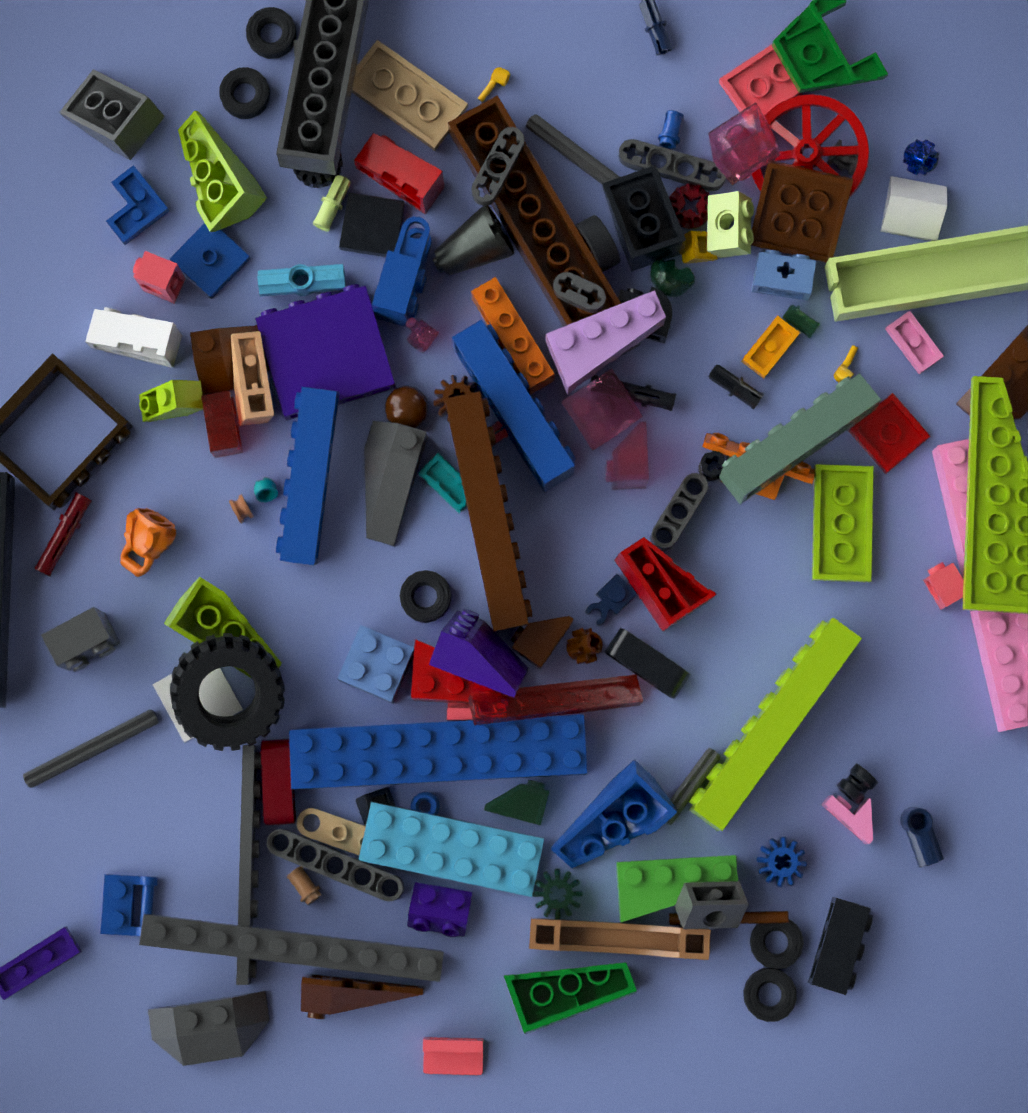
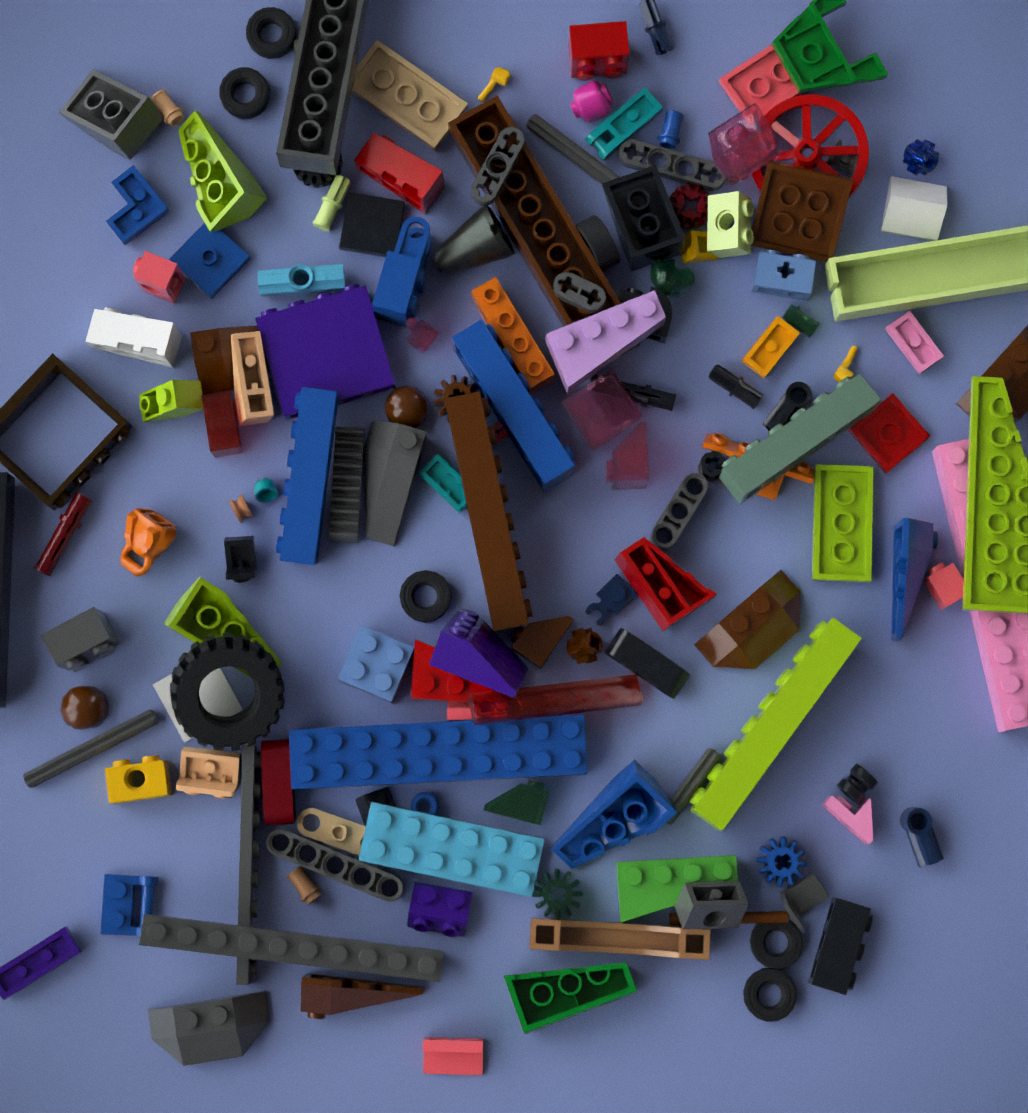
(84, 707): none -> reddish brown hair
(120, 783): none -> yellow brick
(172, 114): none -> light nougat pin
(209, 772): none -> light nougat bracket
(240, 558): none -> black bracket
(347, 484): none -> dark grey gear
(591, 101): none -> dark pink head
(598, 50): none -> red brick
(624, 123): none -> teal plate
(755, 626): none -> reddish brown wedge
(786, 407): none -> black piece
(803, 896): none -> dark grey bracket
(911, 556): none -> blue wedge

